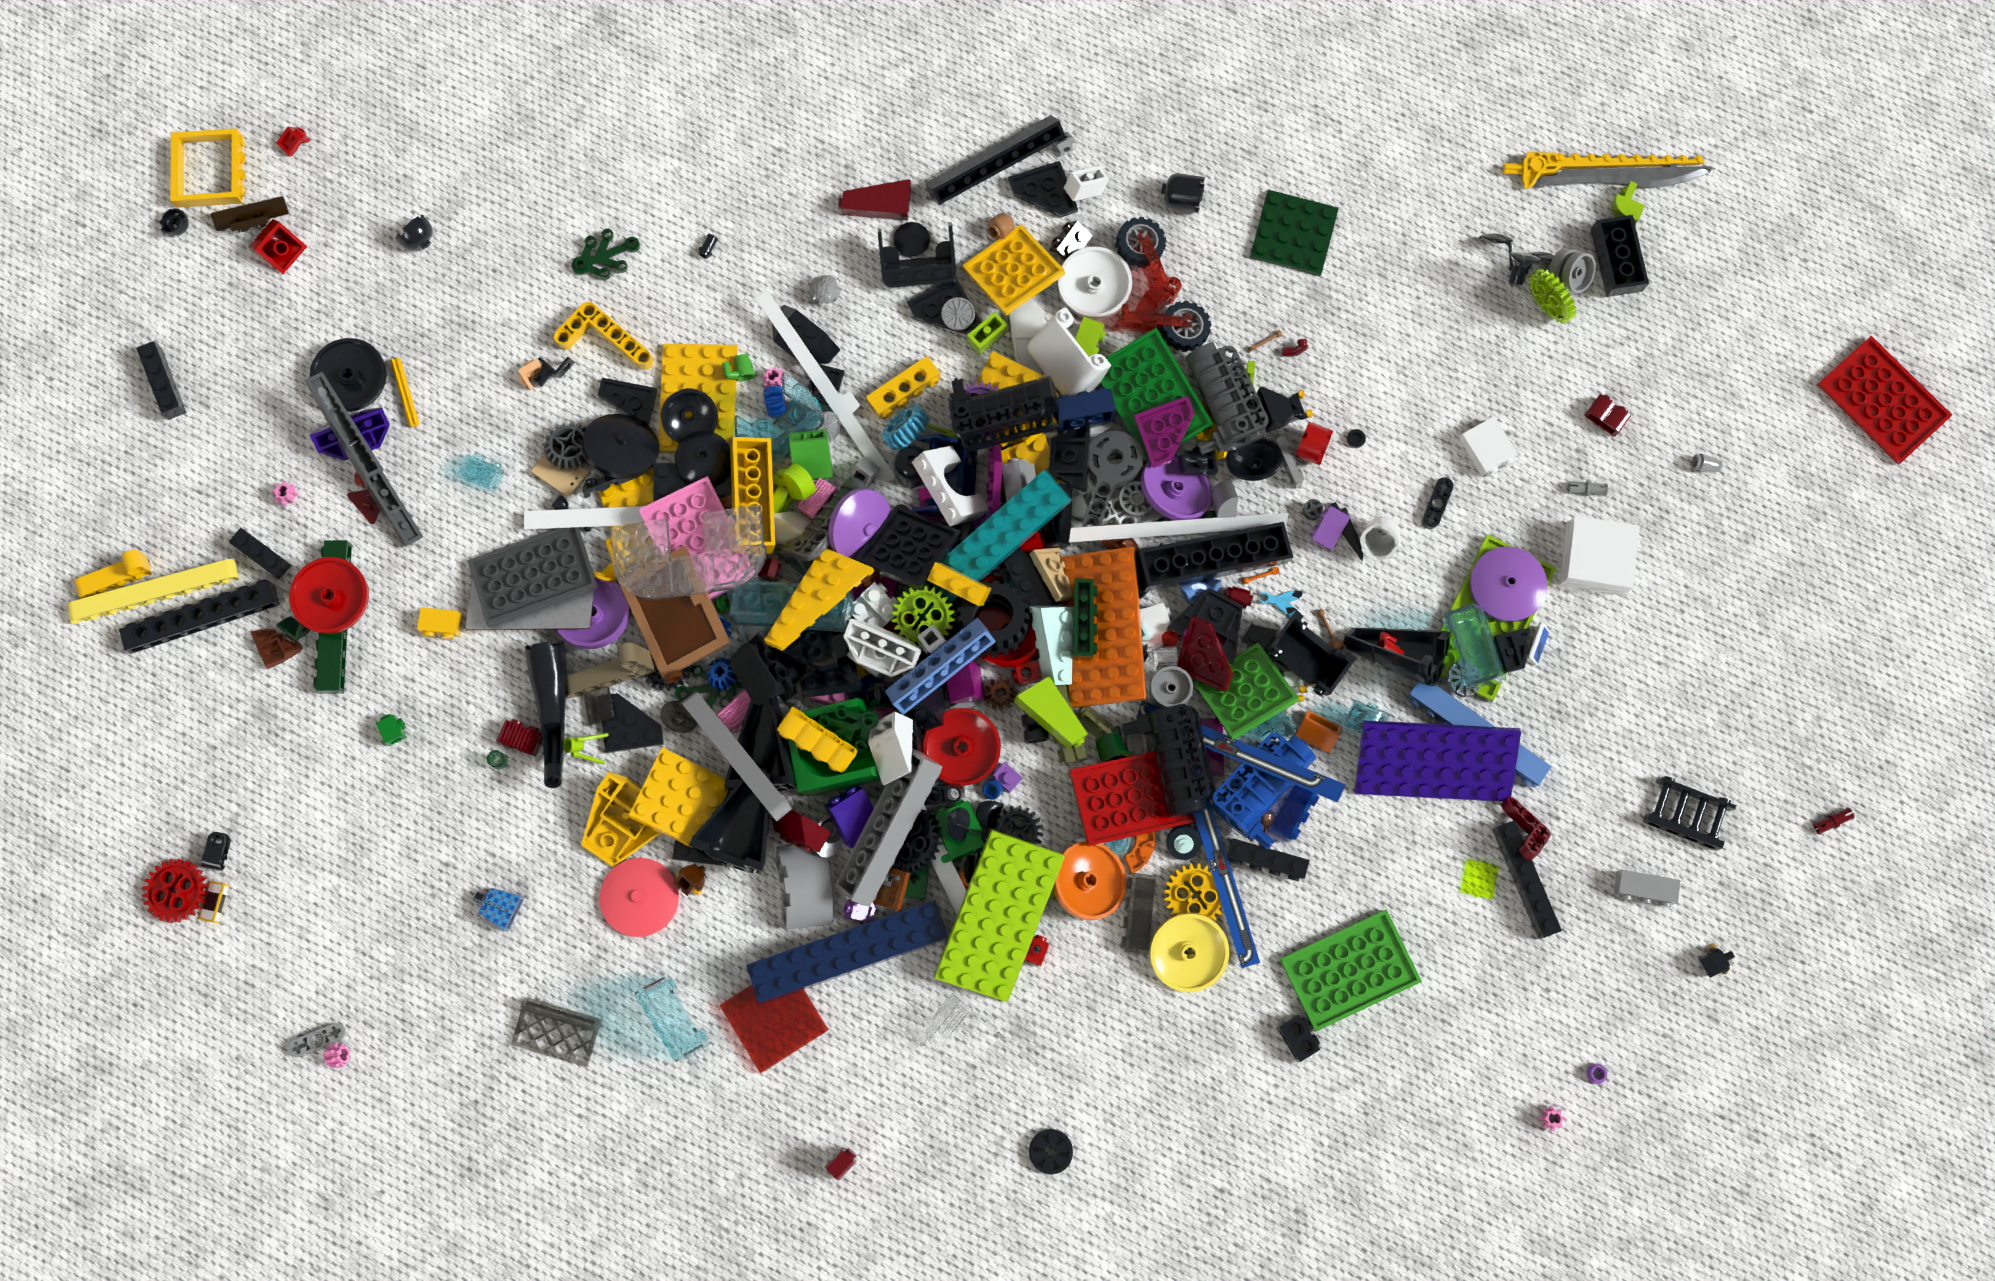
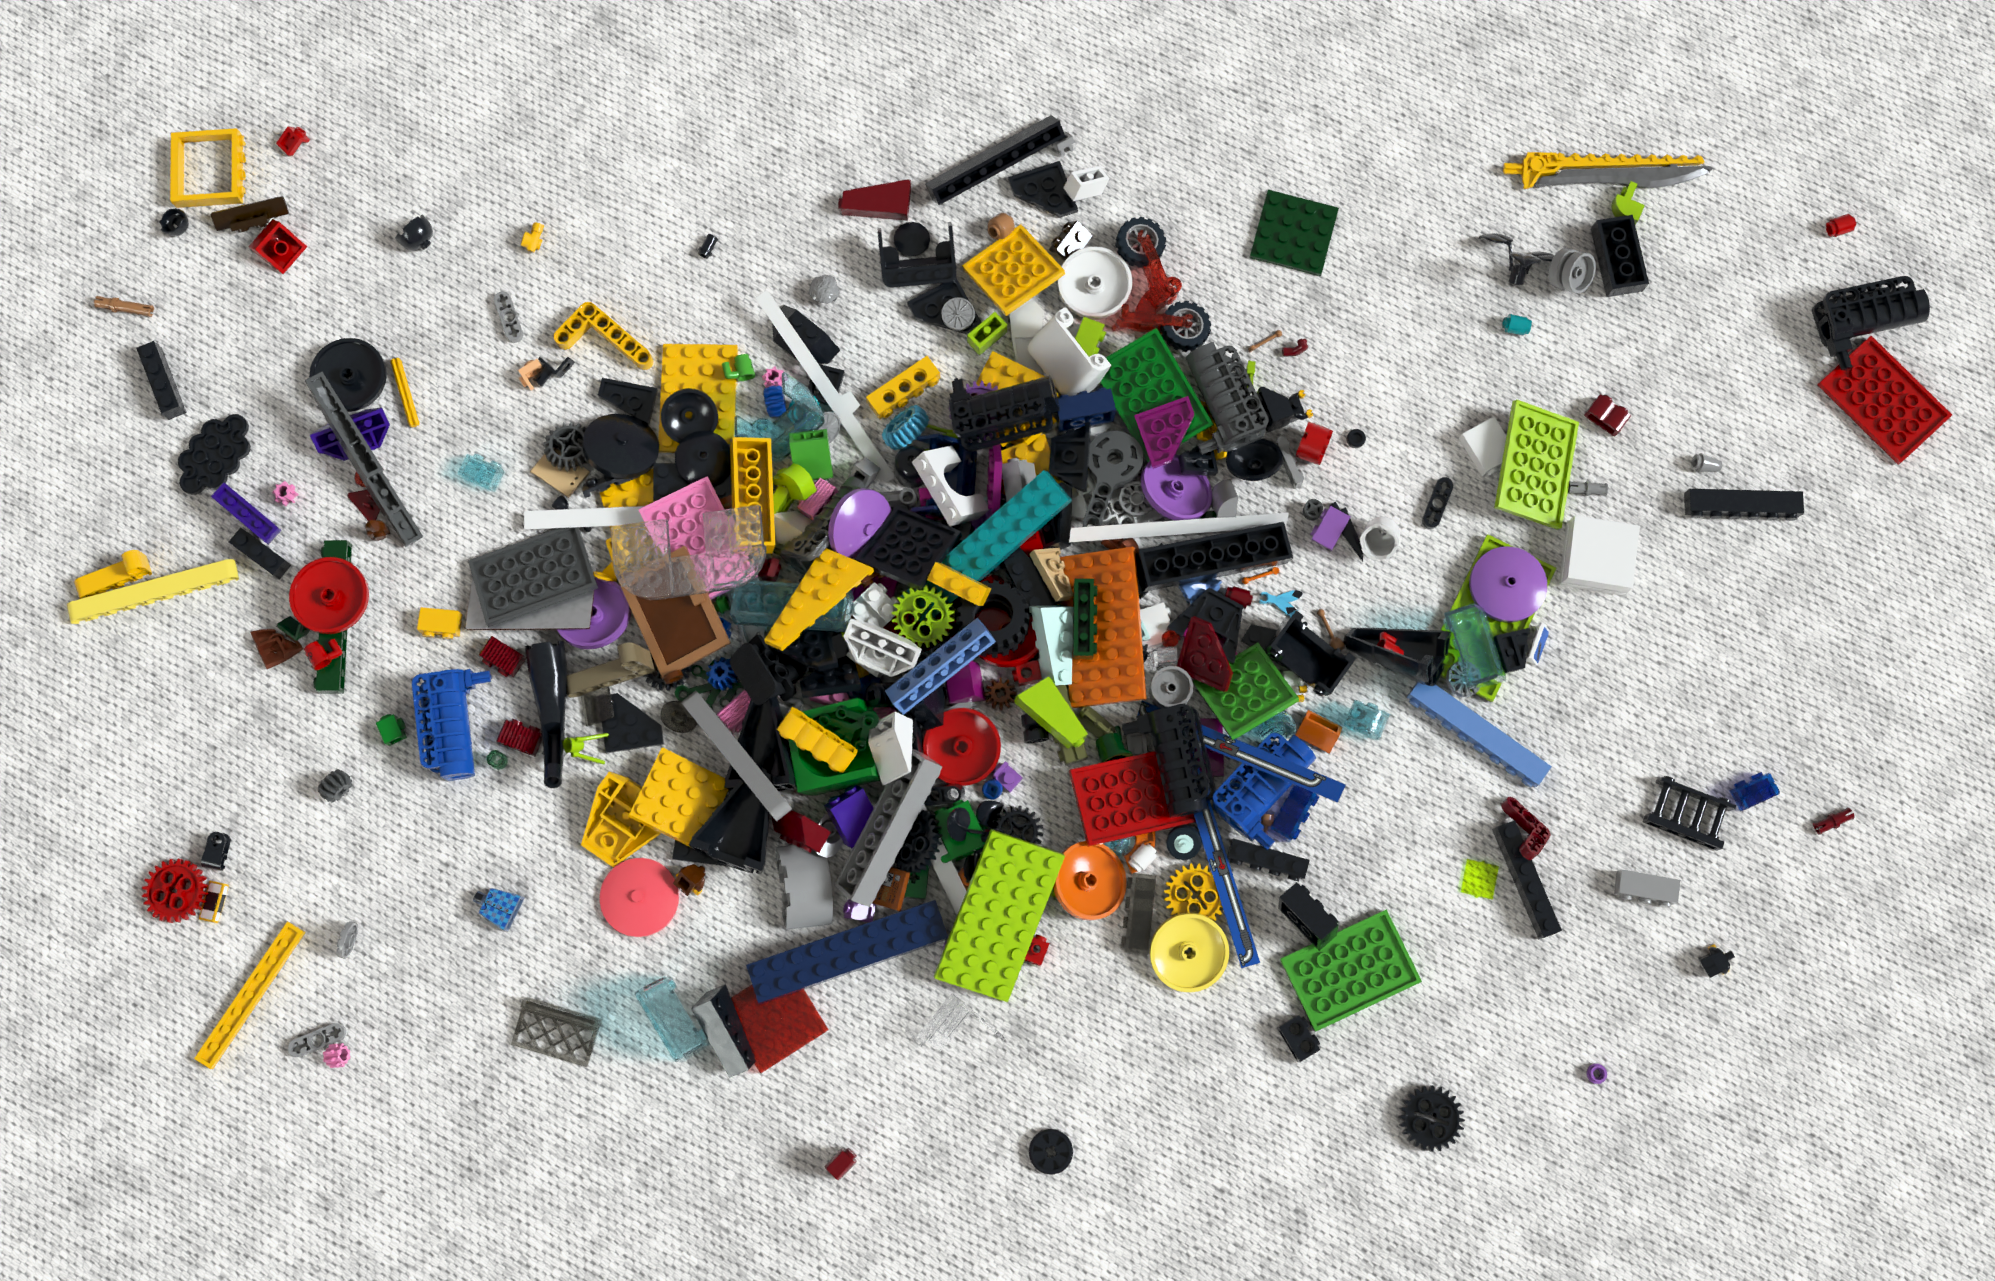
(123, 306): none -> medium nougat pin
(132, 631): black brick -> none
(214, 454): none -> black plate
(246, 513): none -> dark purple window
(249, 995): none -> yellow plate
(319, 657): none -> red piece
(335, 785): none -> dark grey gear
(347, 939): none -> light grey wheel
(377, 529): none -> reddish brown plate
(447, 720): none -> blue piece
(502, 656): none -> dark red brick
(509, 303): none -> light grey beam
(531, 240): none -> yellow plate
(603, 256): dark green plant -> none
(724, 1030): none -> wedge
(897, 497): none -> light grey piece
(931, 639): light grey brick -> none
(1142, 857): none -> white brick
(1183, 192): black cylinder -> none
(1308, 915): none -> black brick
(1426, 1136): none -> black gear
(1437, 760): dark purple plate -> none
(1517, 324): none -> teal brick
(1536, 464): none -> lime plate
(1551, 1111): bright pink gear -> none
(1552, 296): lime gear -> none
(1744, 503): none -> black brick
(1755, 791): none -> clear blue brick
(1840, 225): none -> red brick
(1867, 313): none -> black piece

